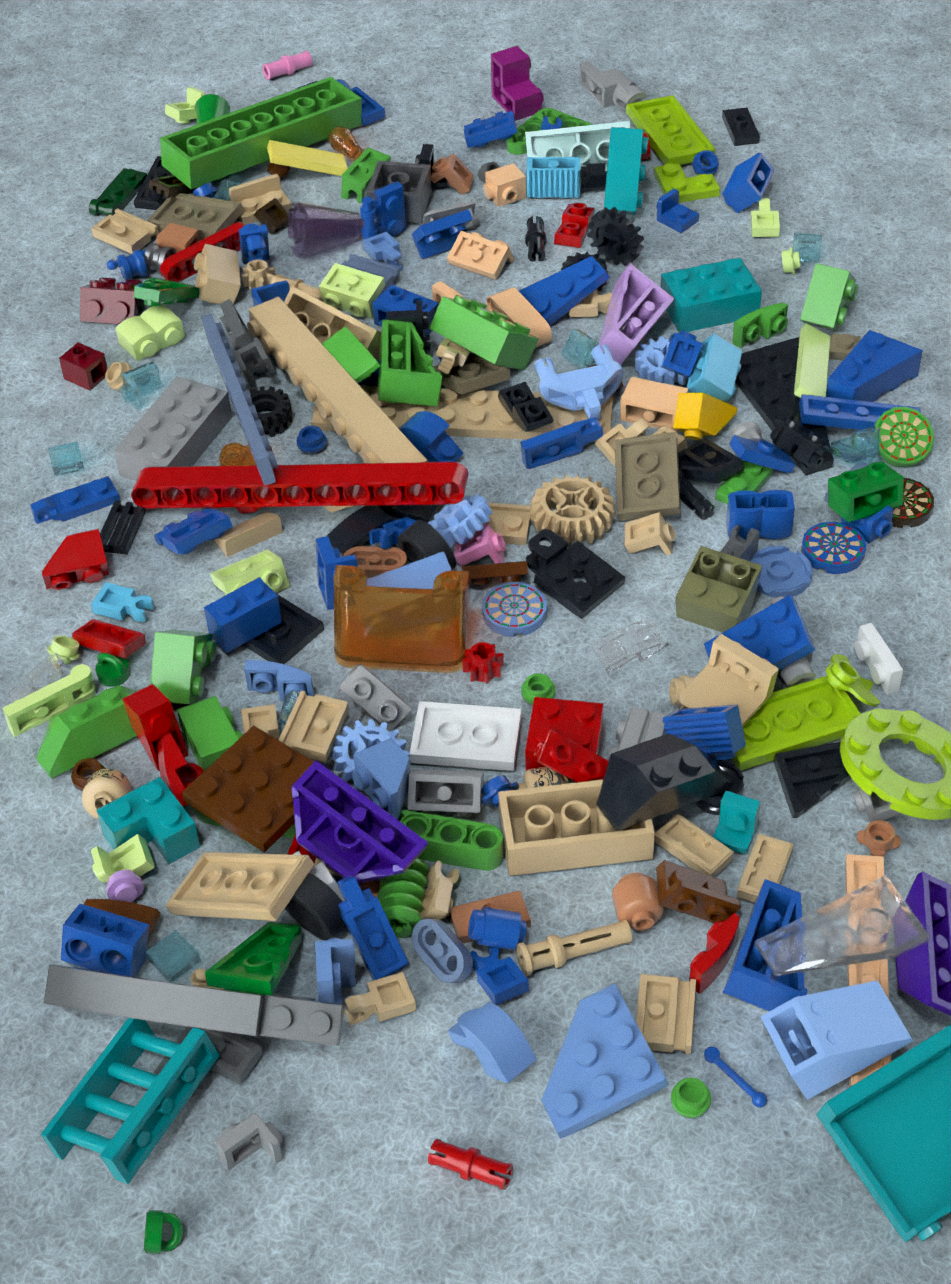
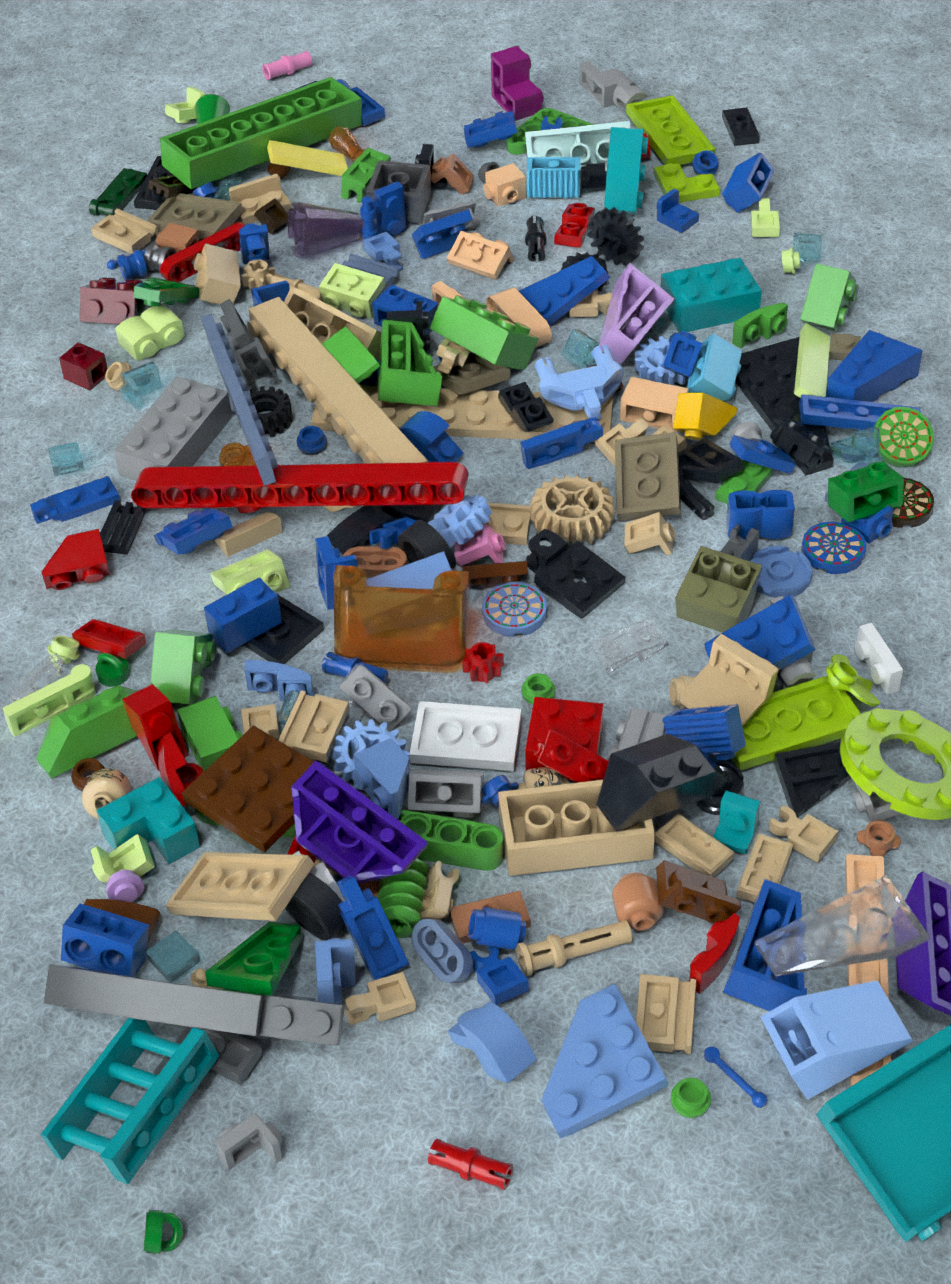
(117, 601): medium azure plate -> none
(342, 666): none -> blue axle
(808, 835): none -> tan plate

